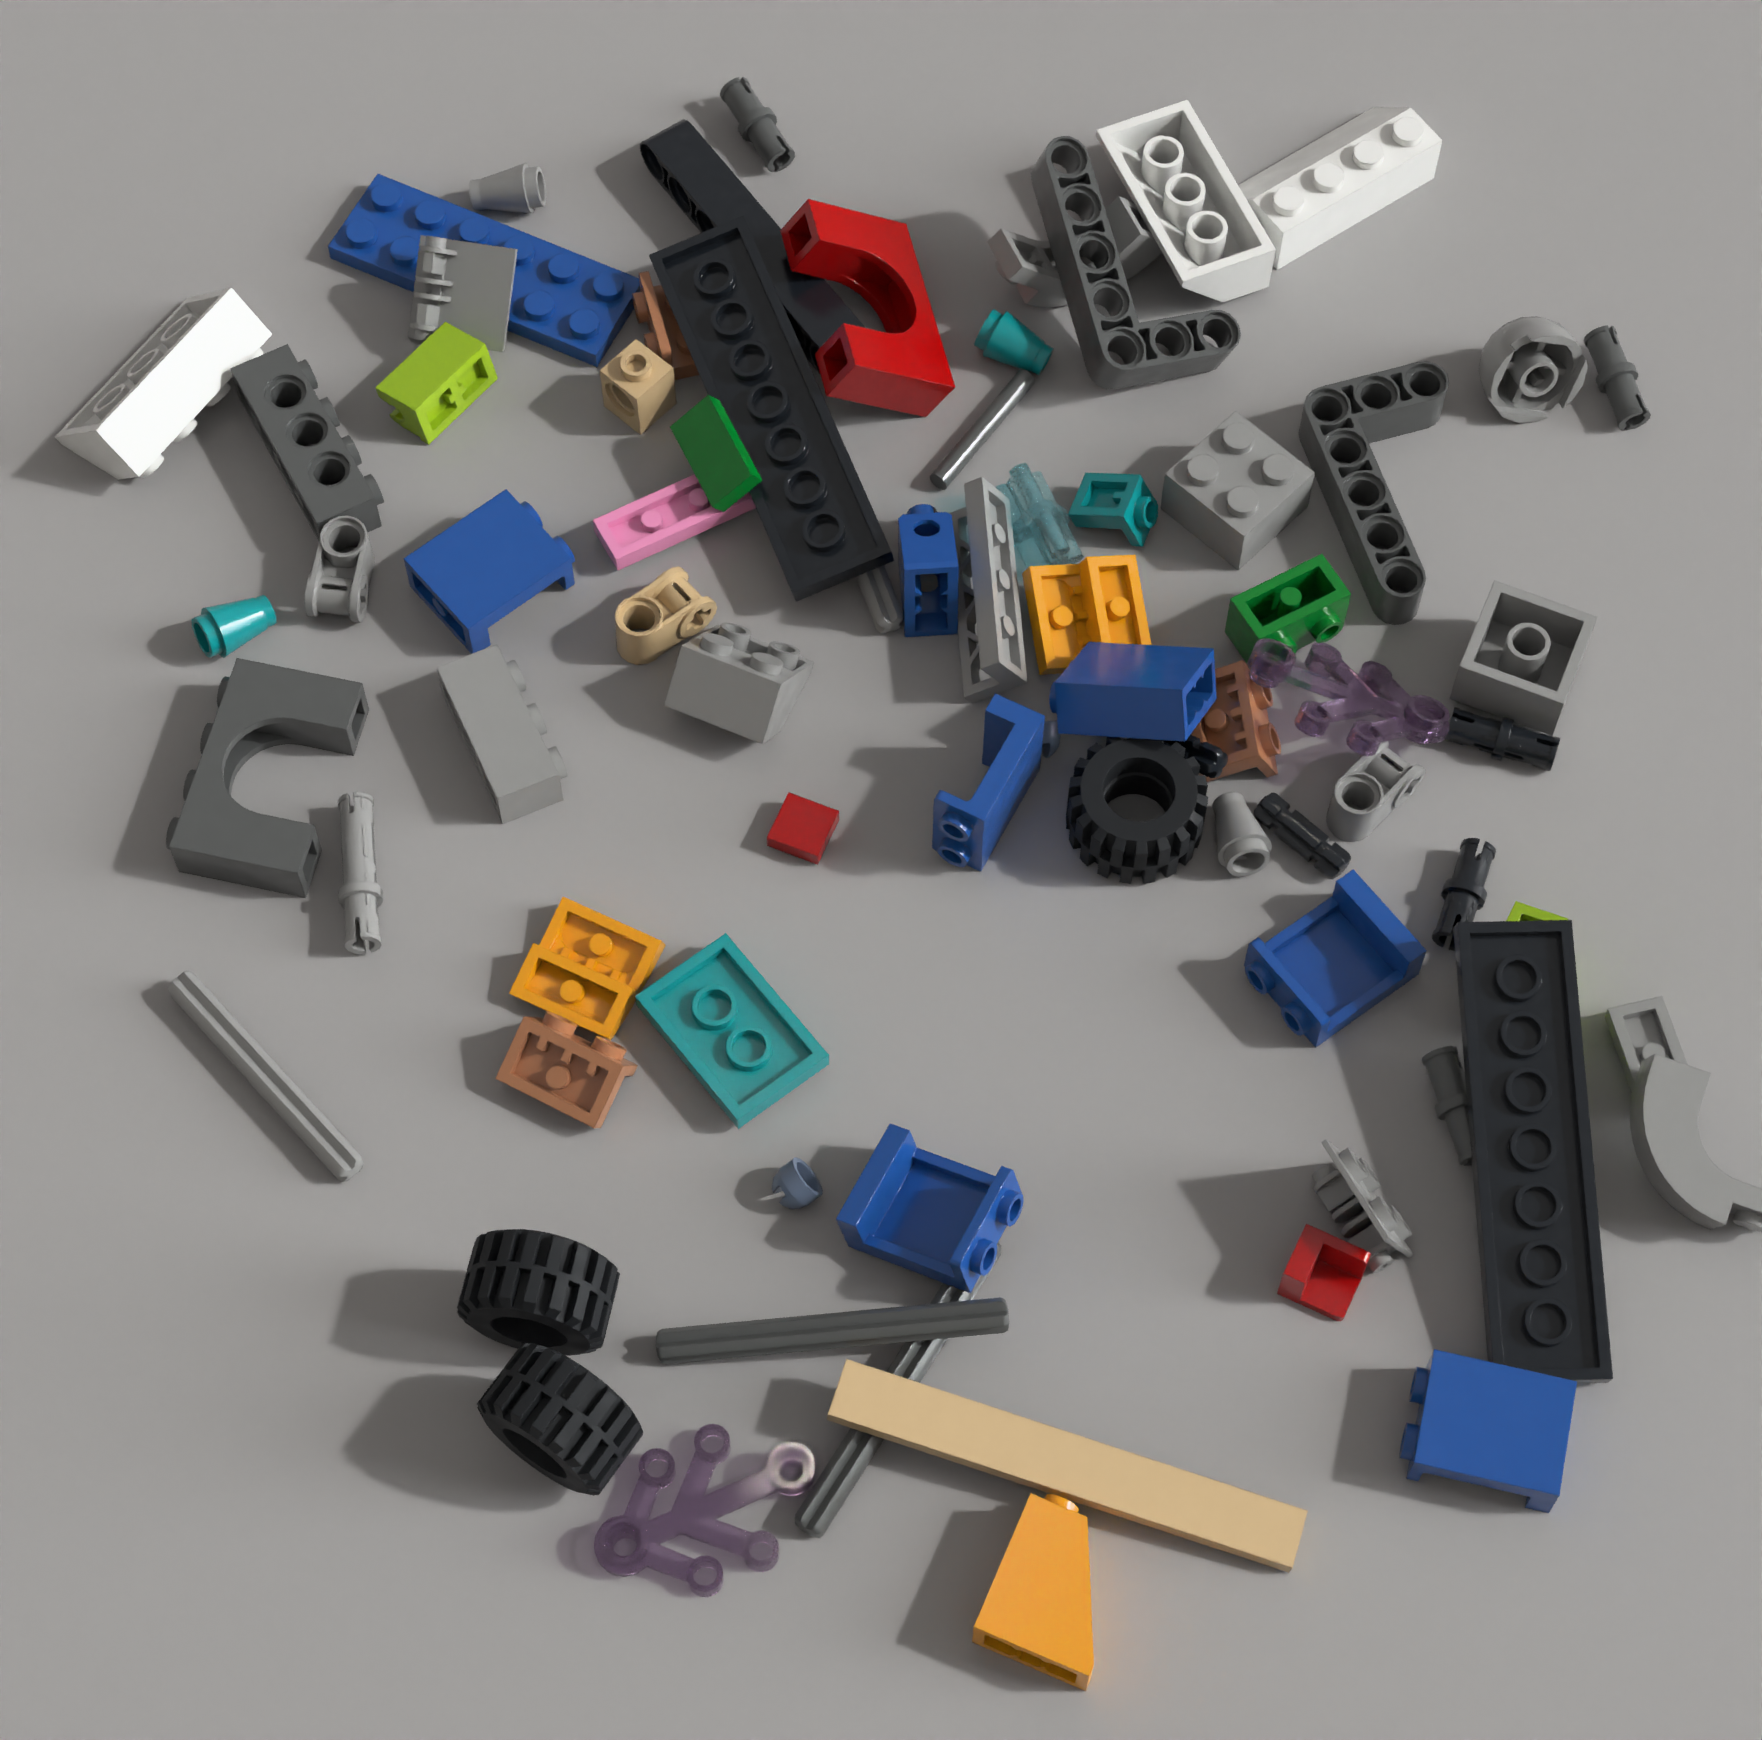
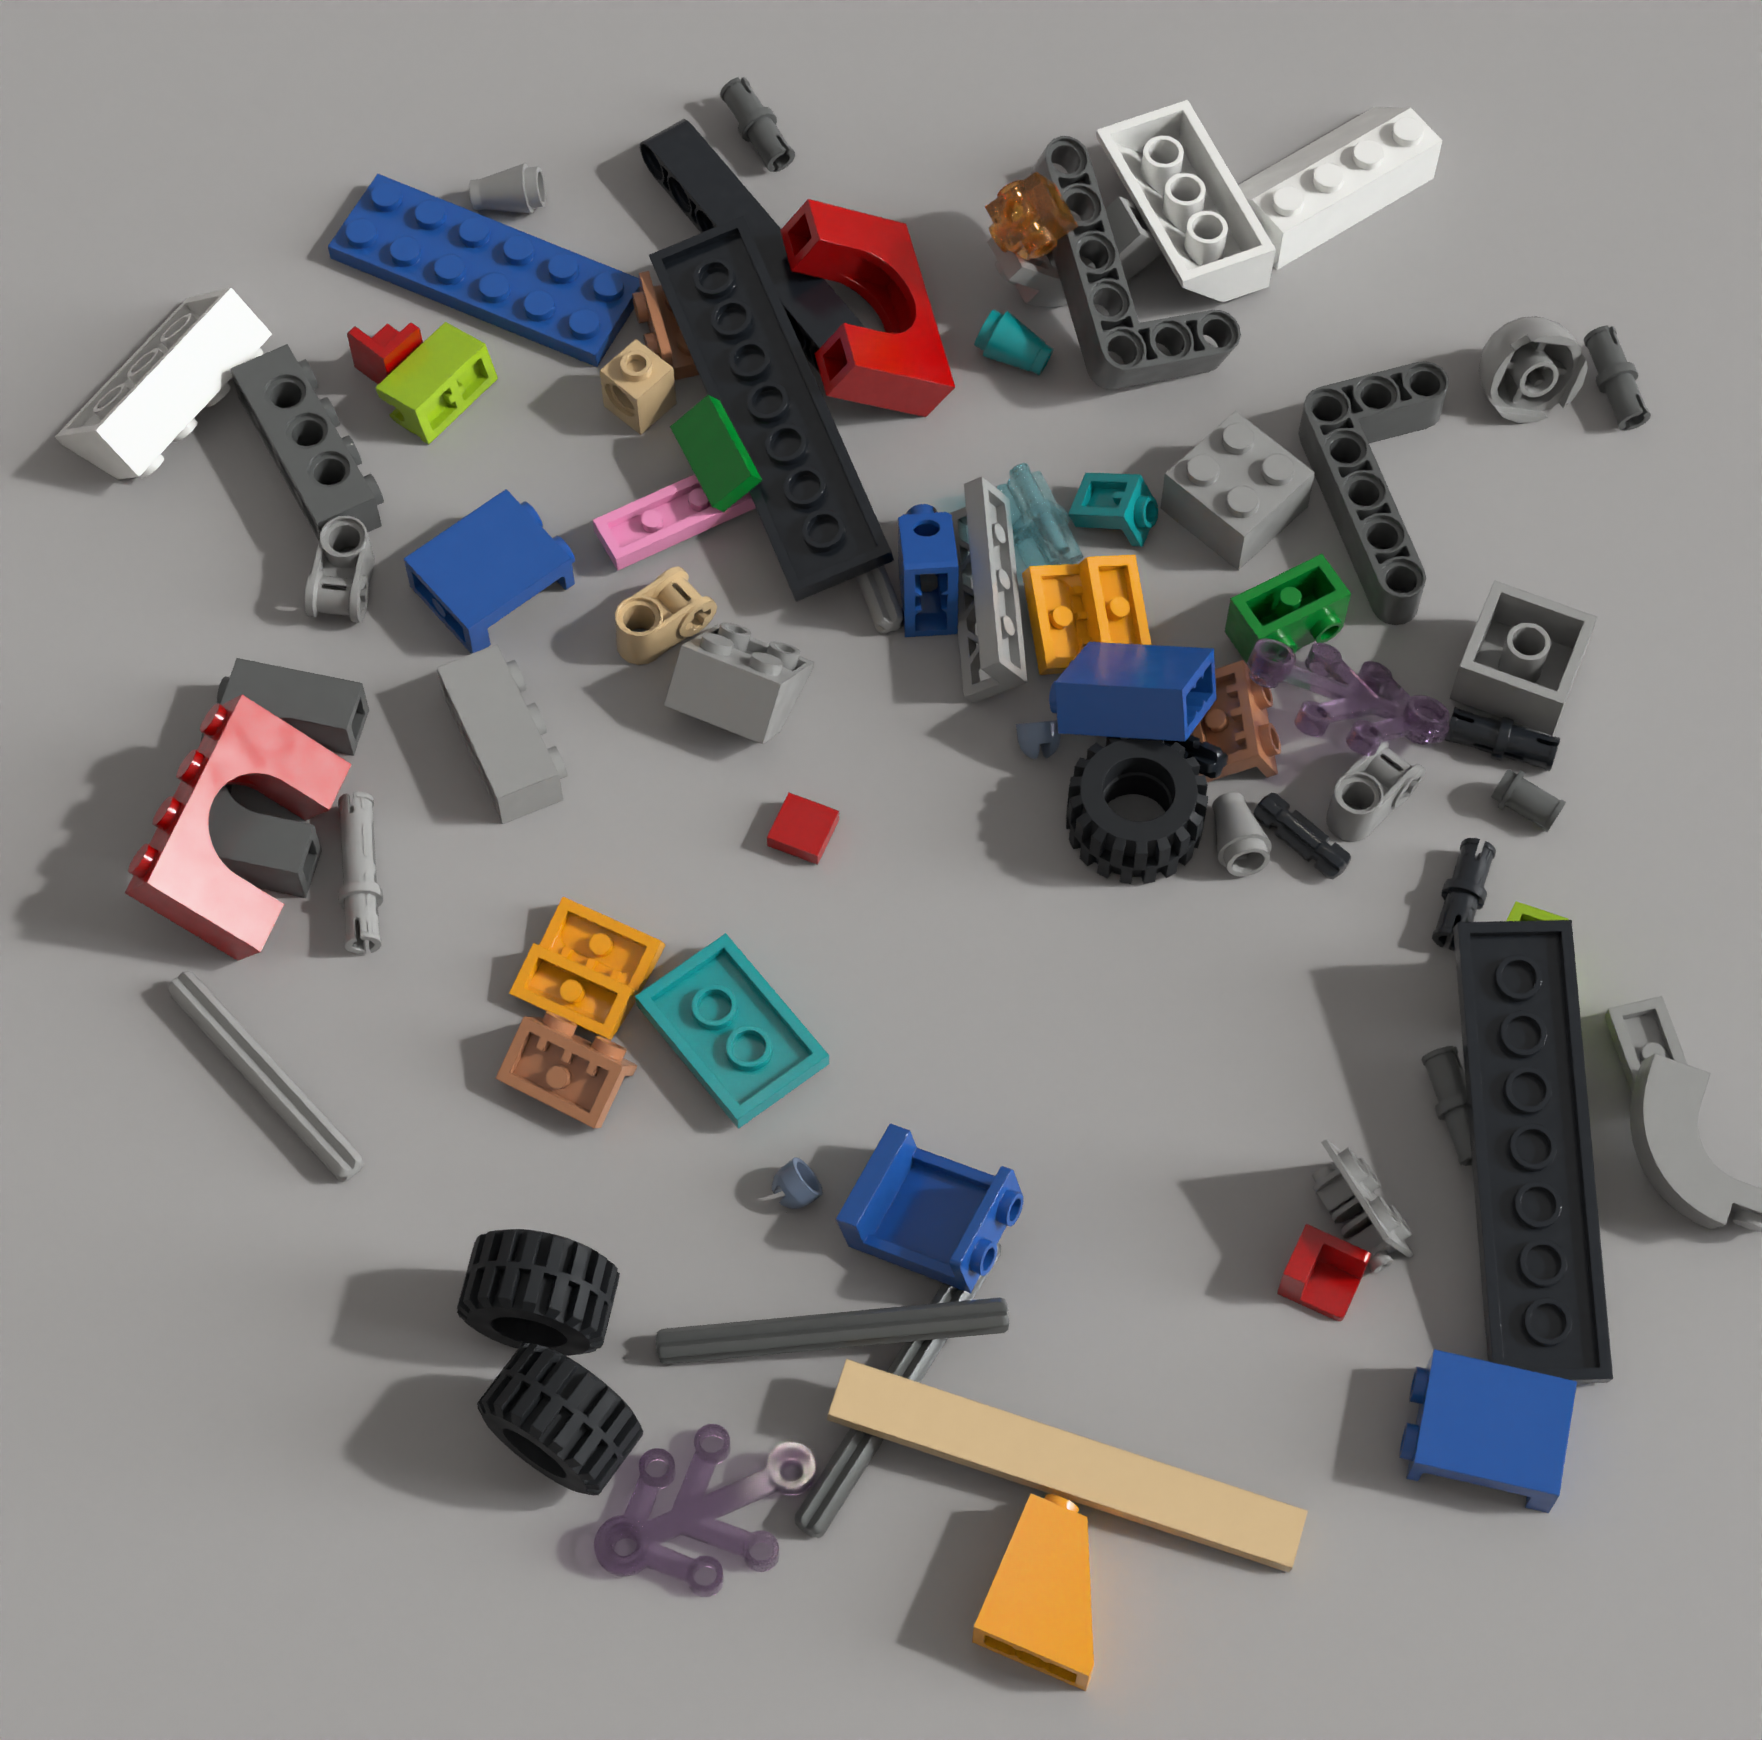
(180, 868): none -> arch
(231, 625): teal cone -> none
(384, 351): none -> red panel
(464, 287): light grey hinge -> none
(982, 429): dark grey bar -> none
(1013, 750): blue panel -> none
(1029, 217): none -> clear orange brick
(1335, 961): blue panel -> none
(1527, 799): none -> dark grey pin

